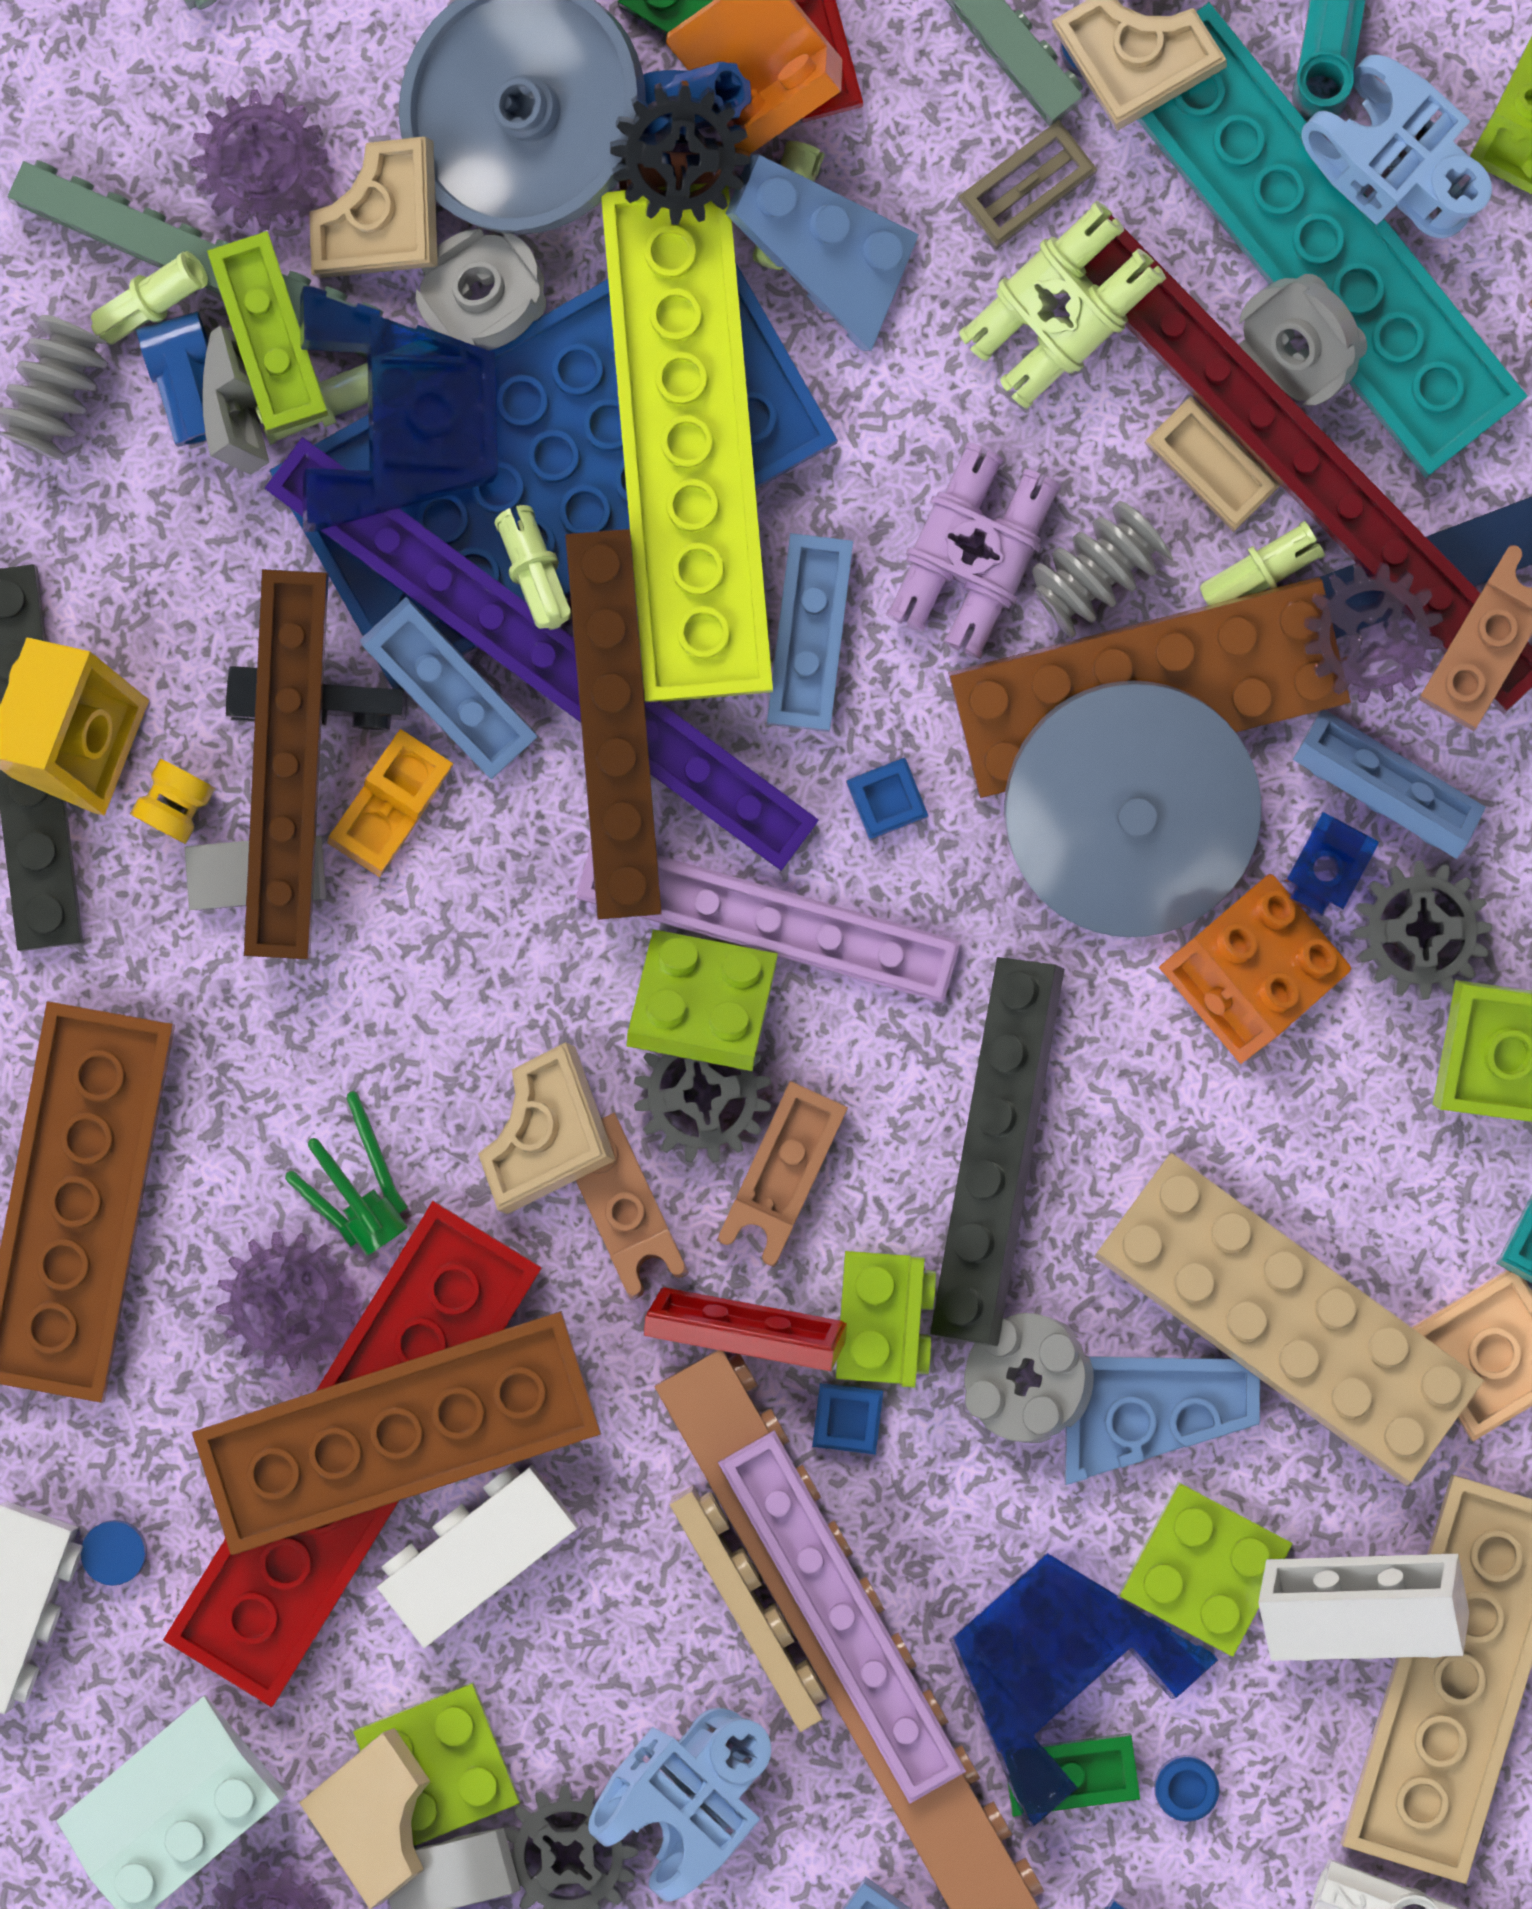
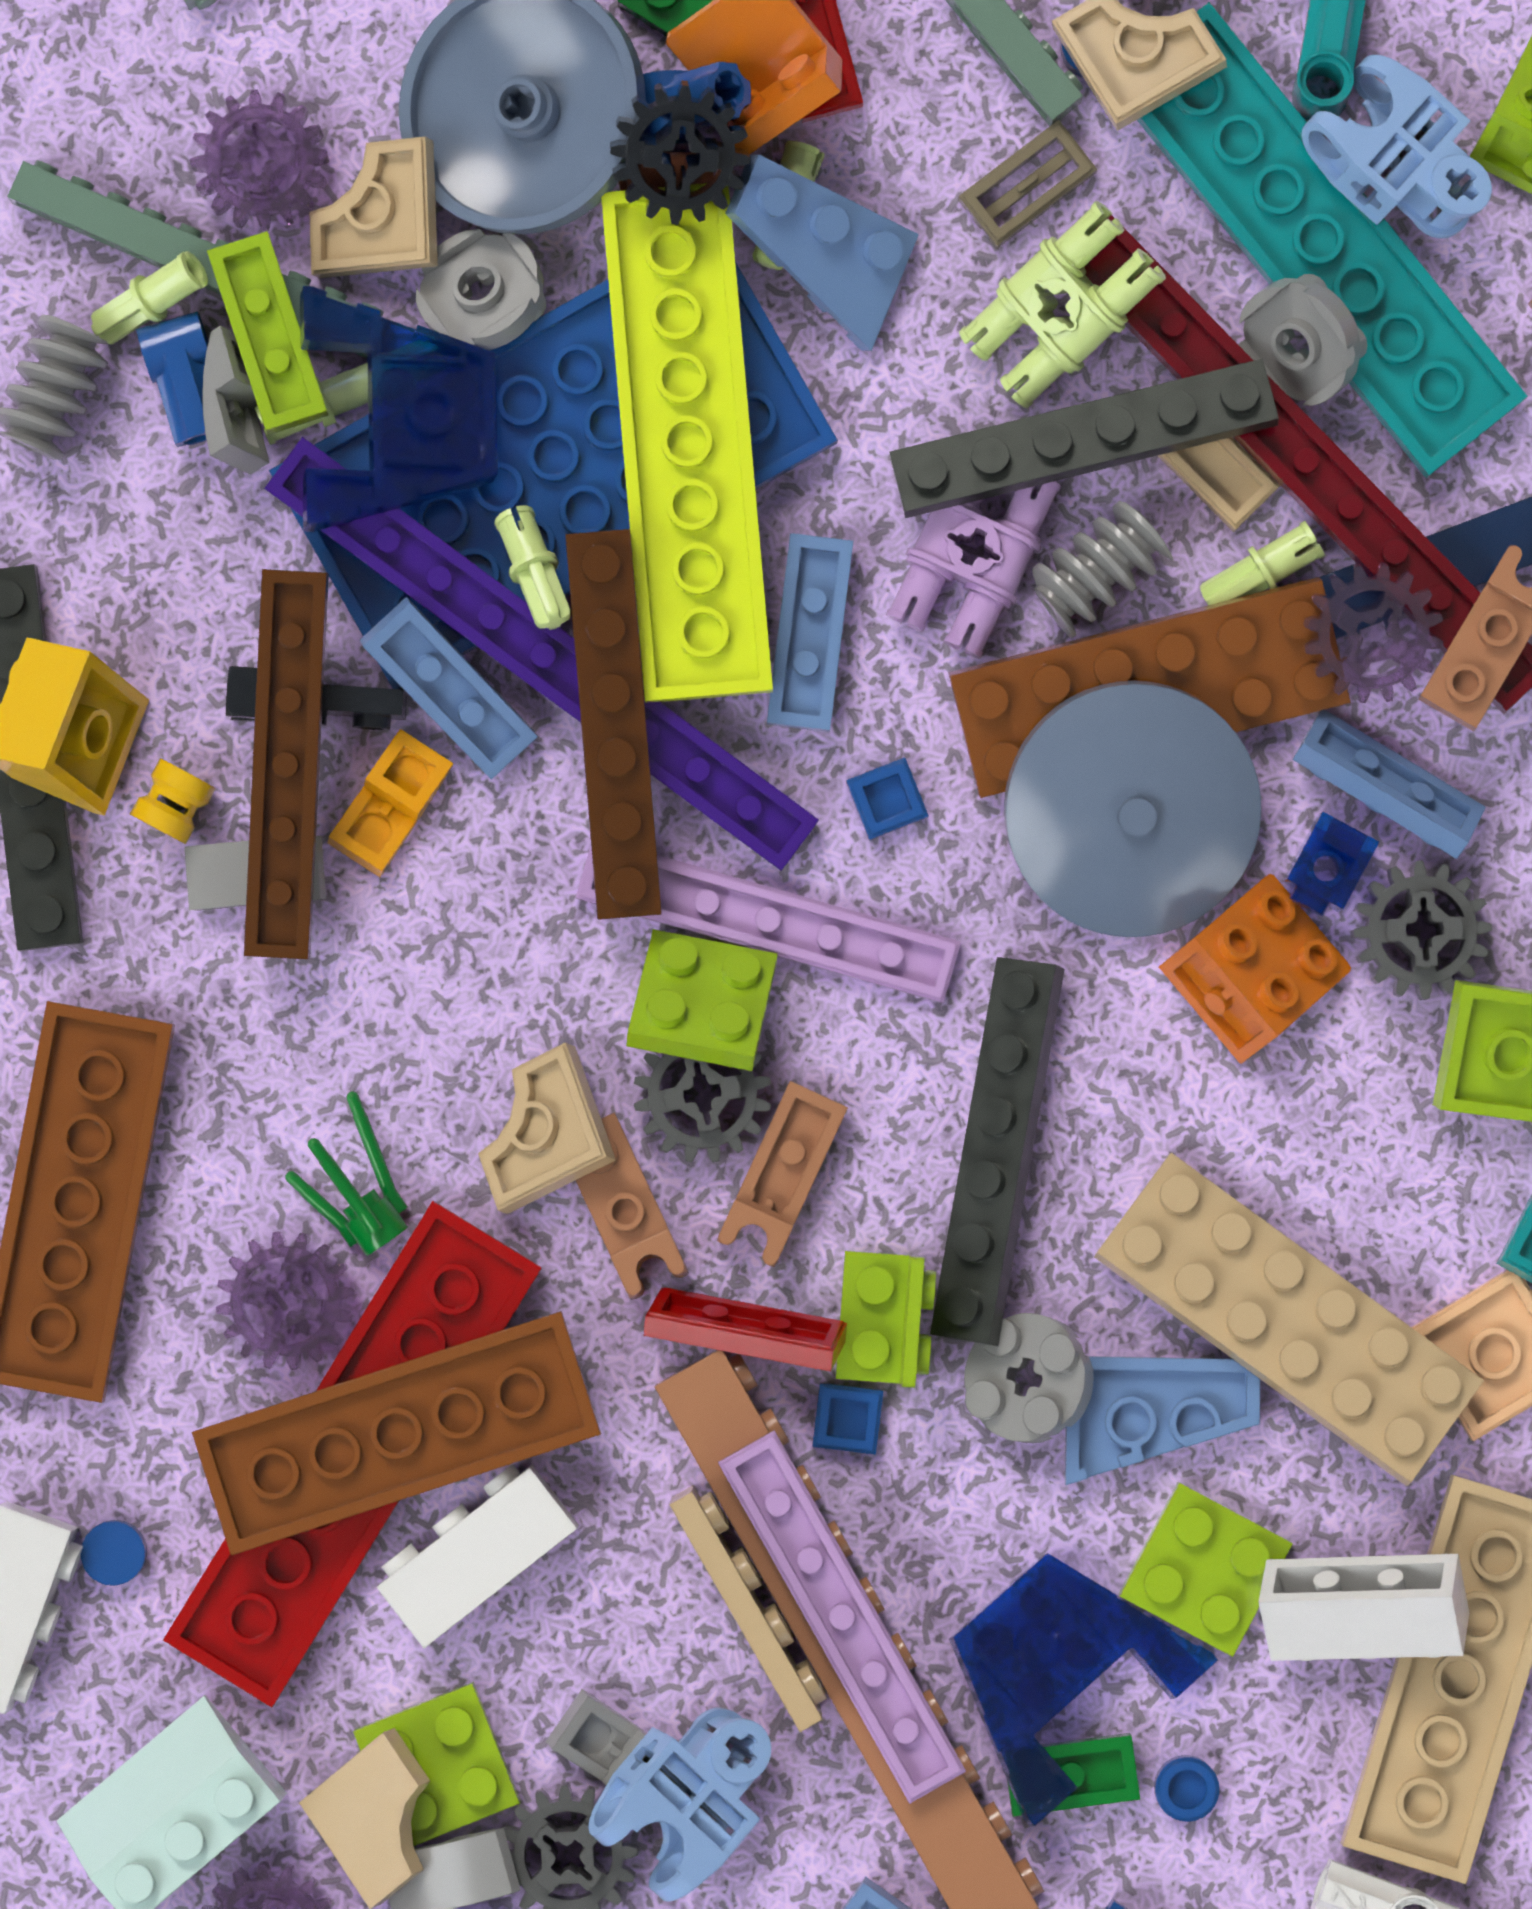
(595, 1737): none -> light grey slope
(1084, 438): none -> pearl dark grey plate

